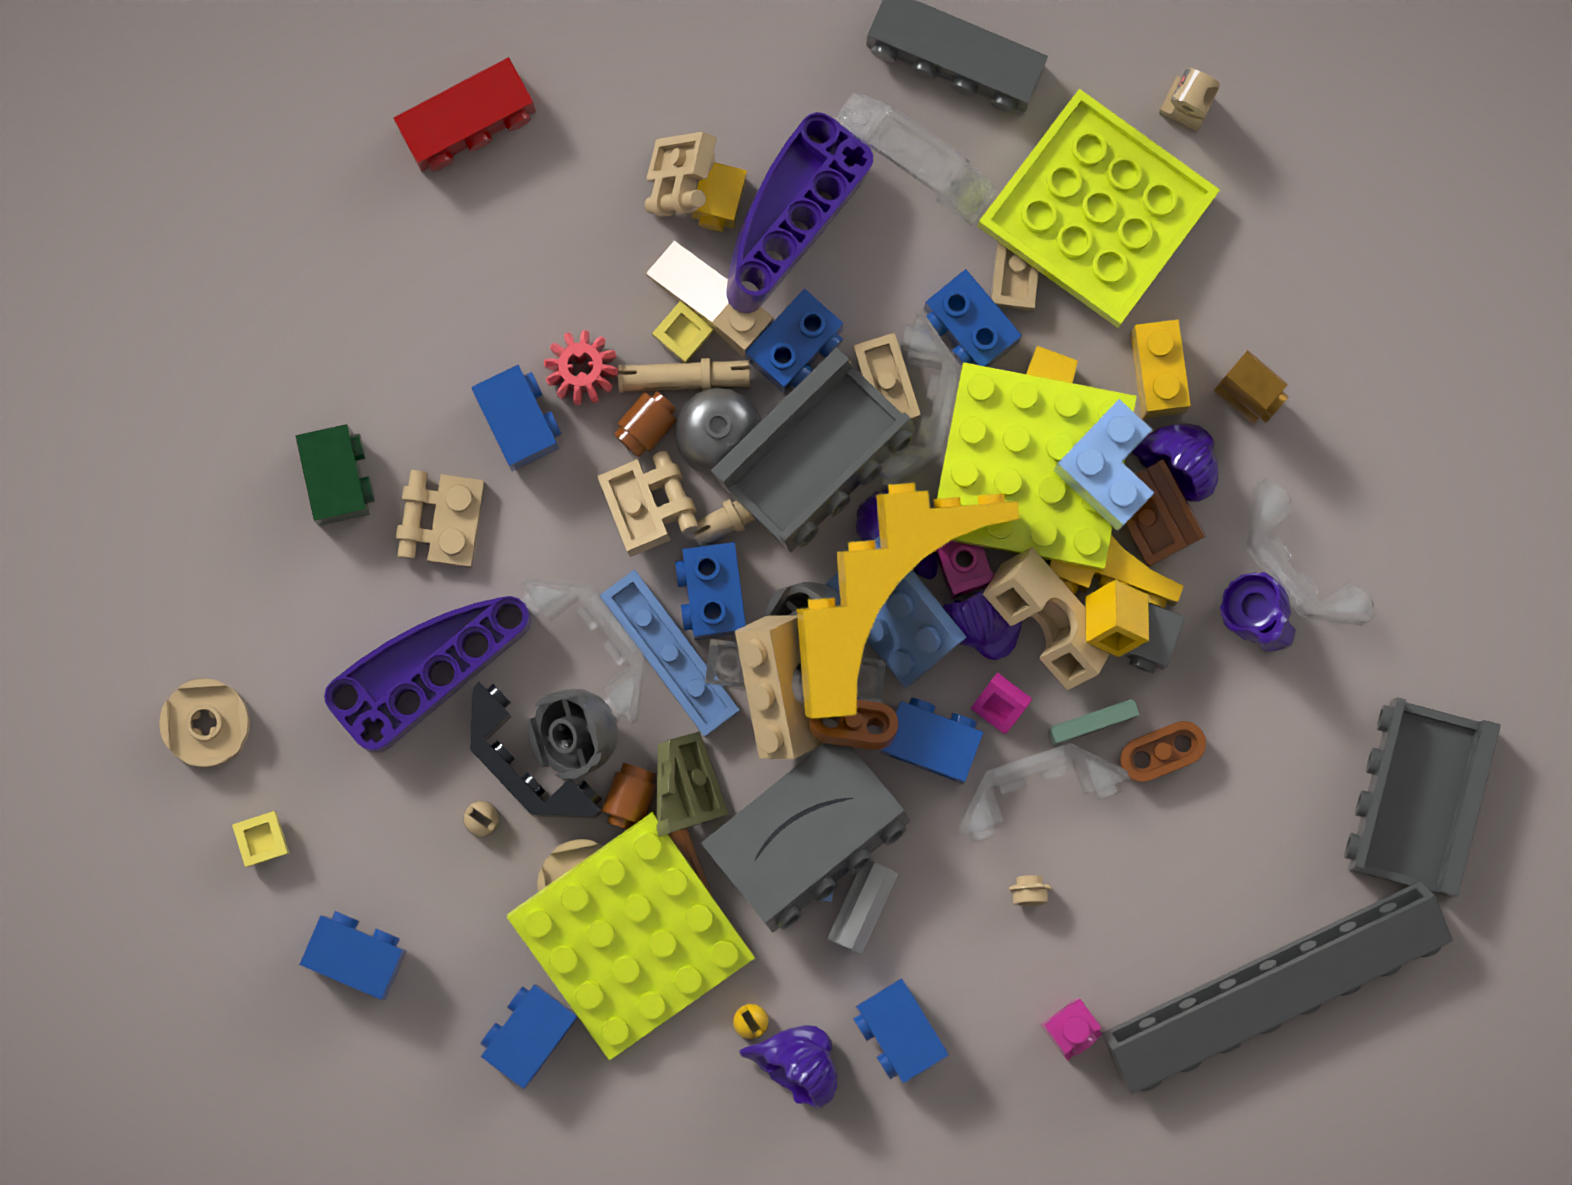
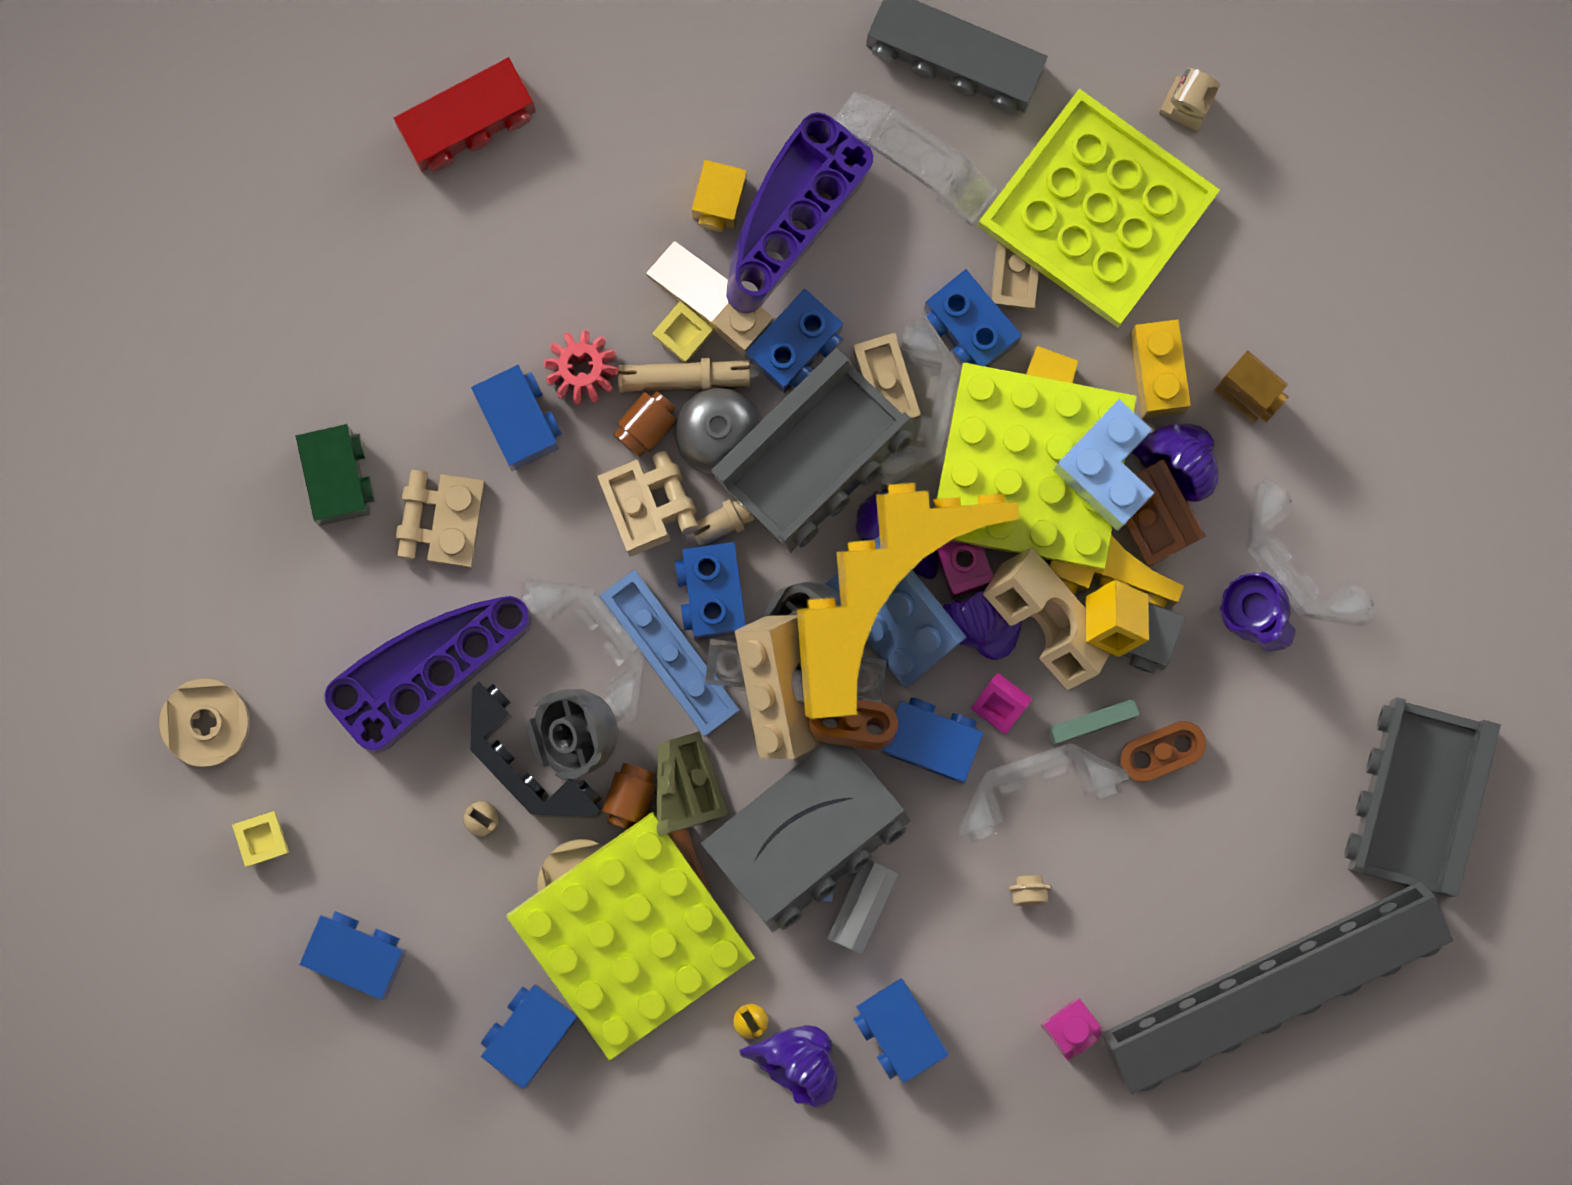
(675, 170): tan plate -> none

